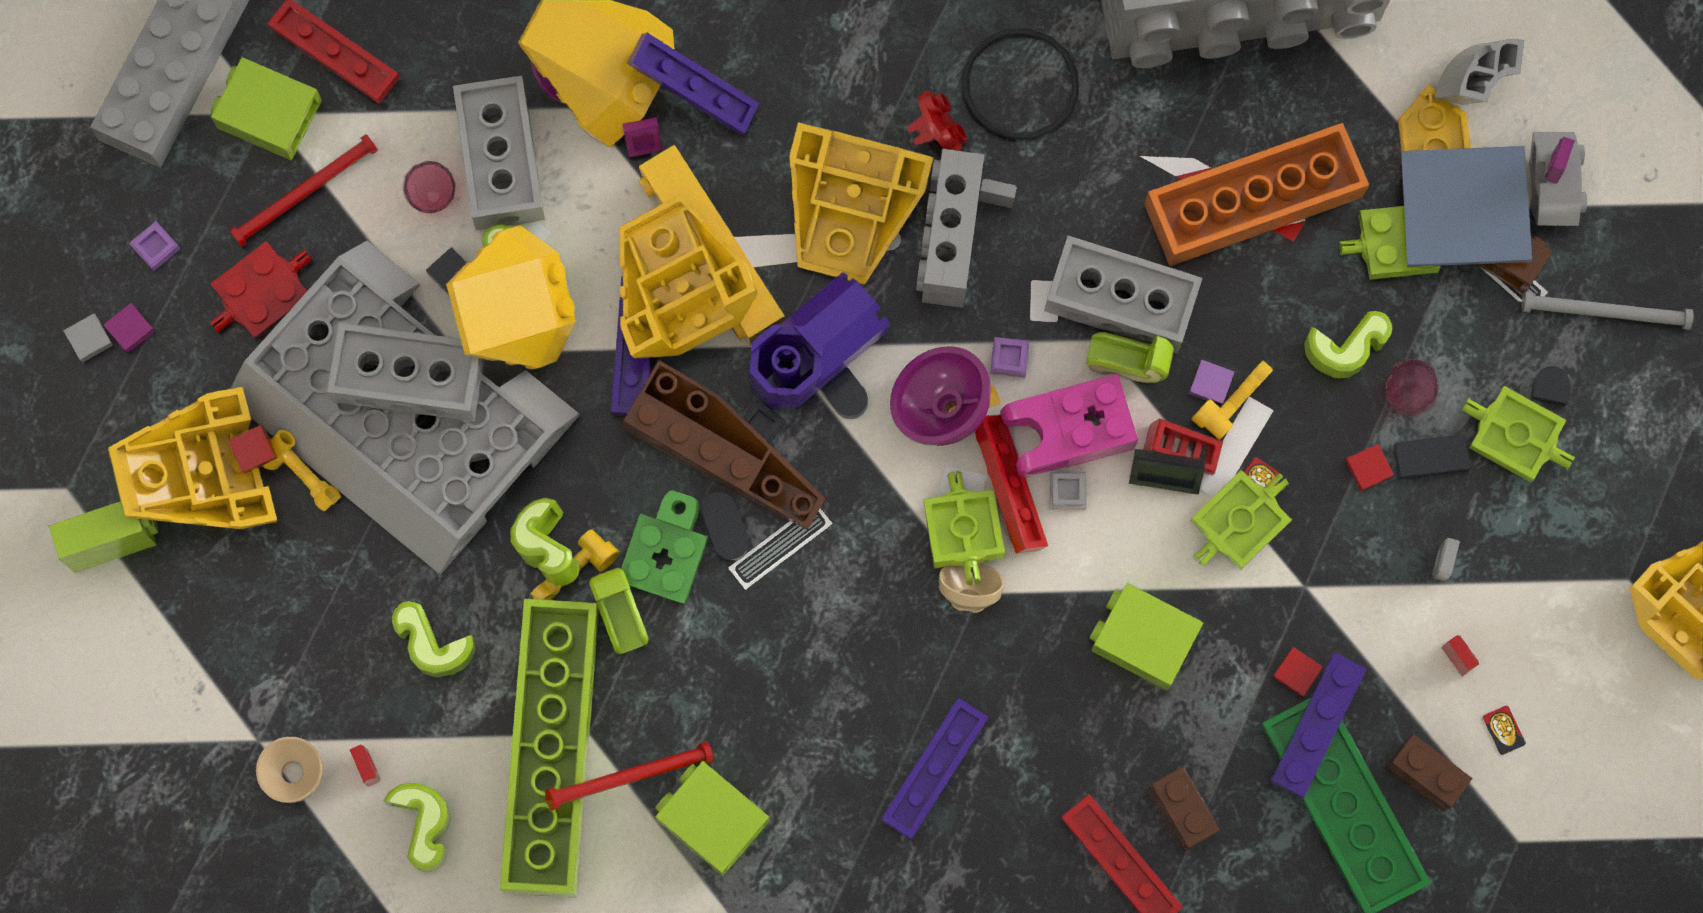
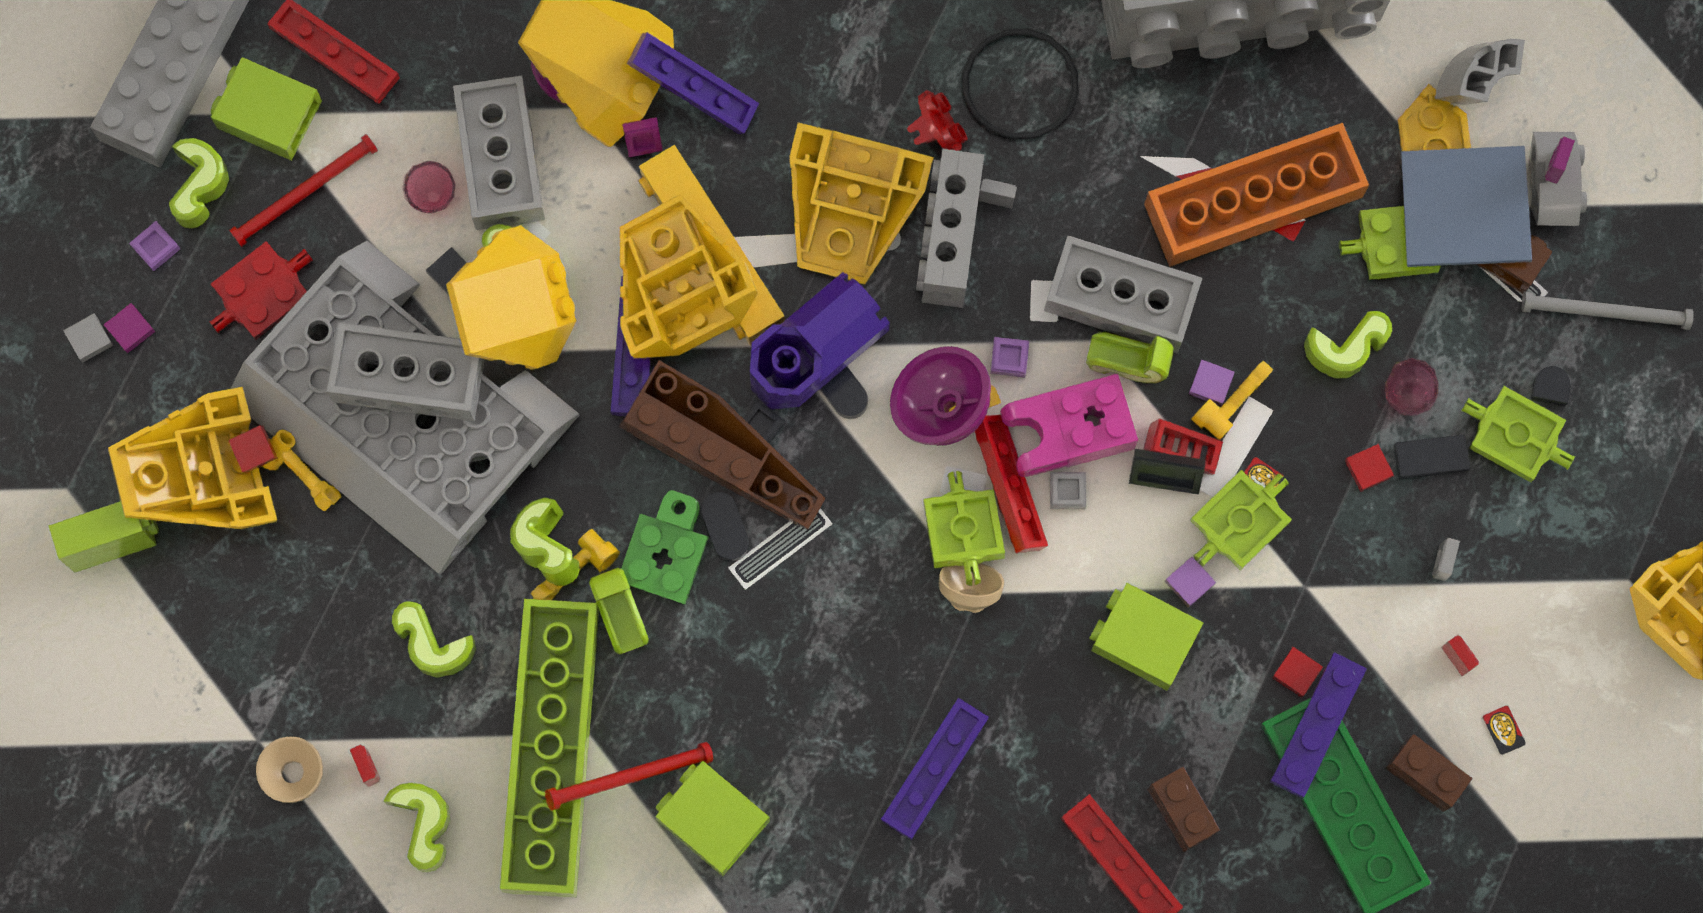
(203, 185): none -> lime animal
(1190, 582): none -> medium lavender tile

